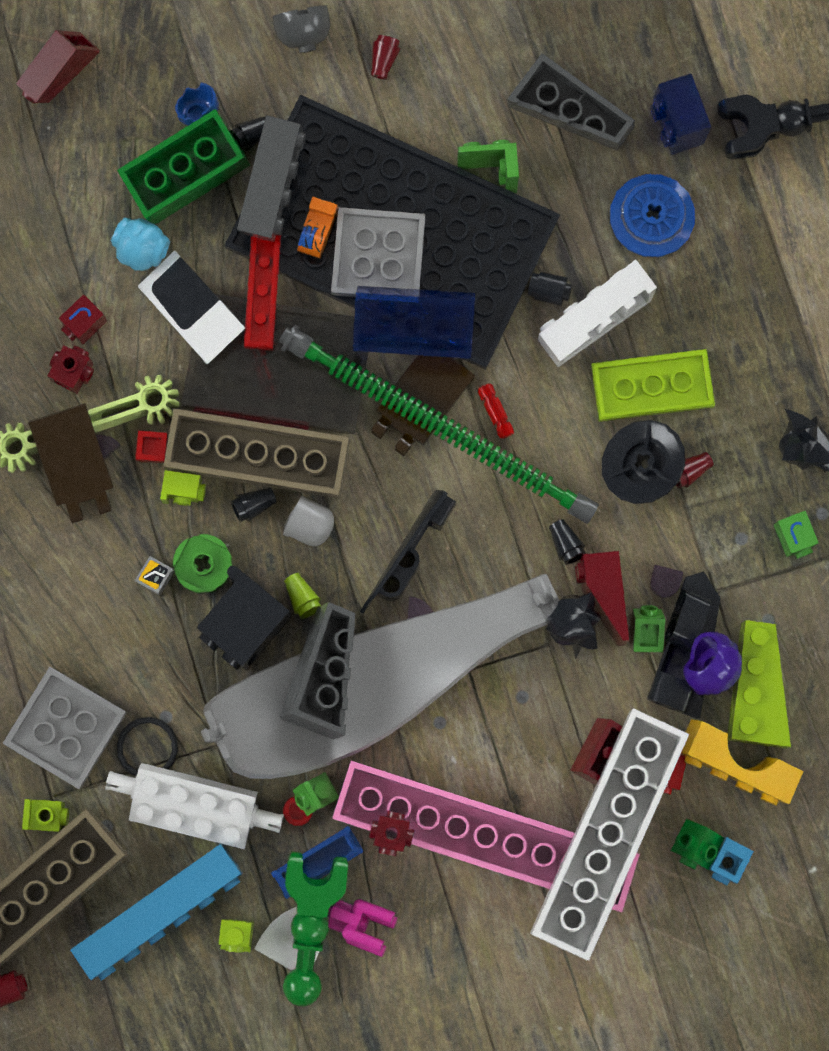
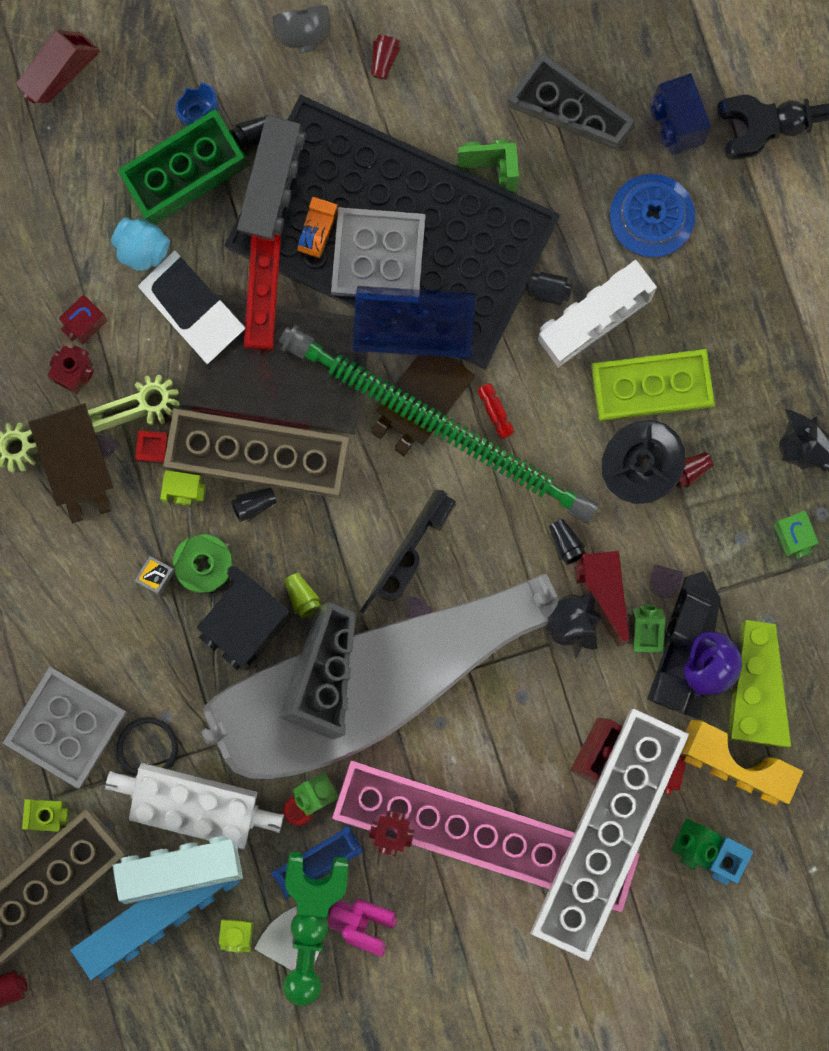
(178, 870): none -> light aqua brick
(309, 522): light grey helmet -> none

